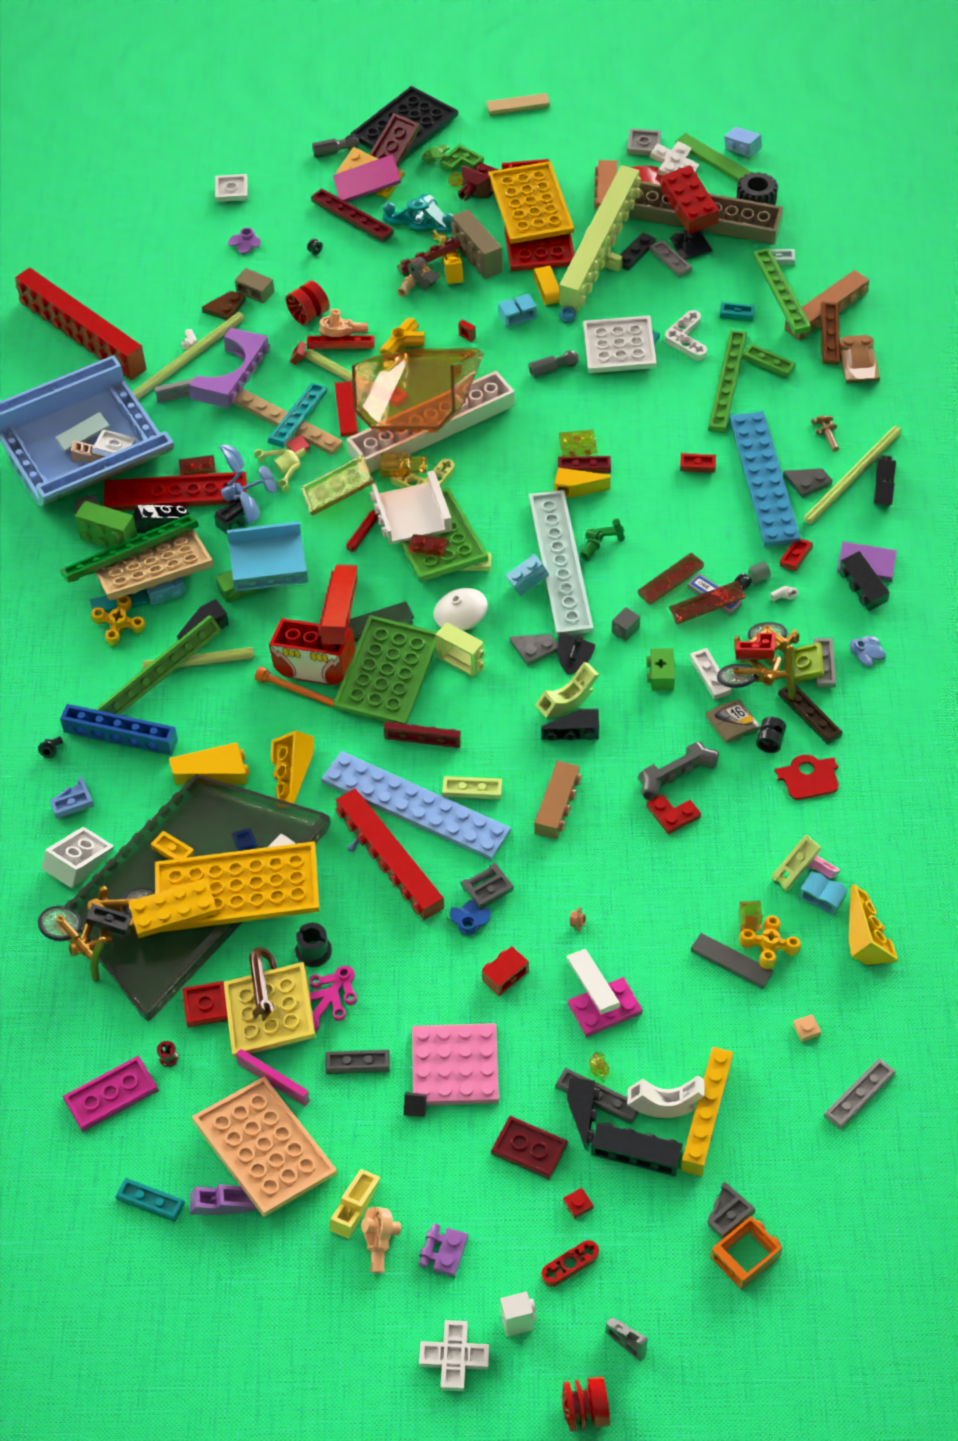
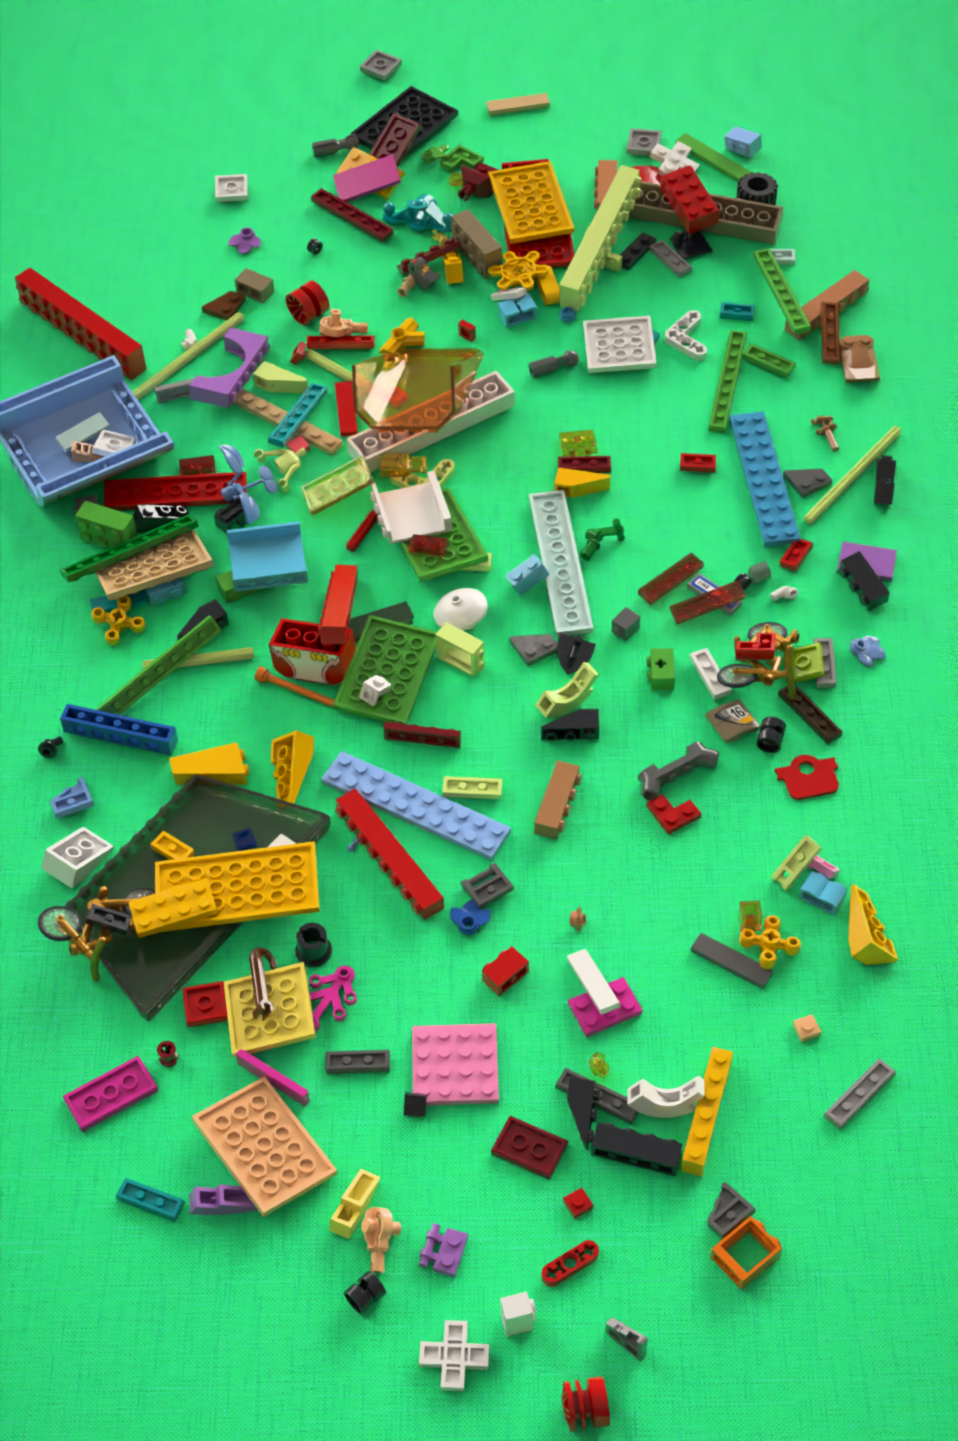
(278, 380): none -> yellowish green slope
(362, 1294): none -> black wheel
(373, 689): none -> white bracket
(380, 65): none -> light grey plate
(512, 293): none -> white tile
(525, 265): none -> yellow plate

